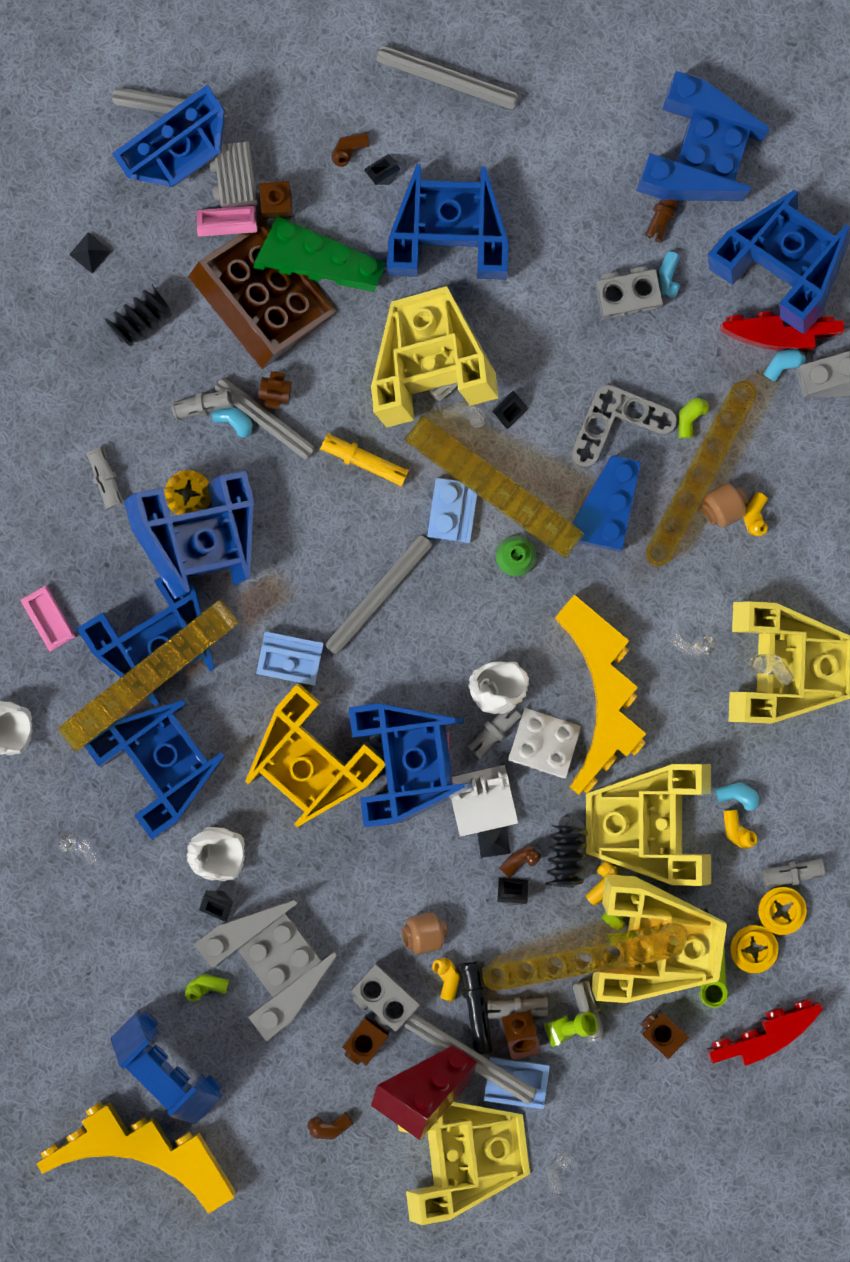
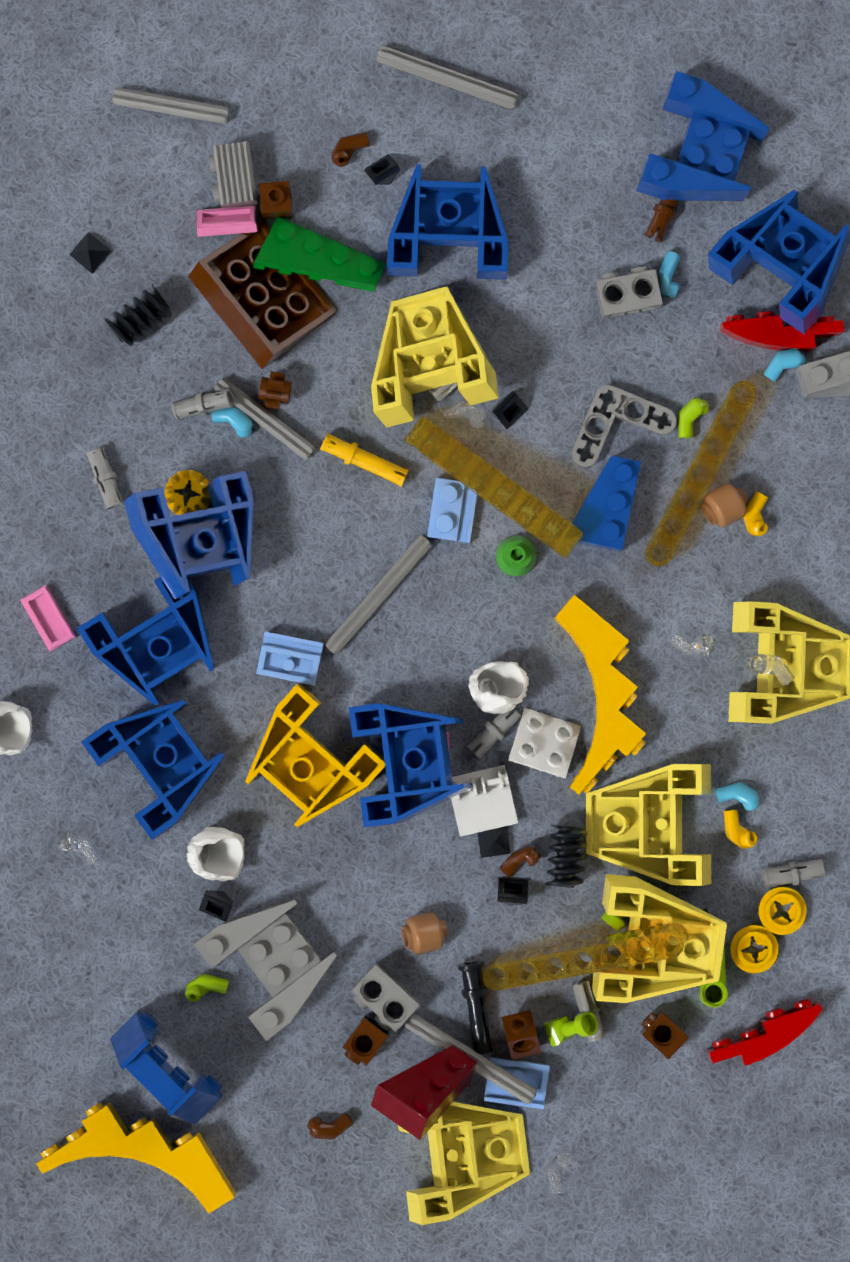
(148, 675): clear yellow beam -> none
(176, 142): blue wedge -> none
(449, 975): yellow arm -> none
(502, 1008): light grey pin -> none
(595, 895): yellow arm -> none

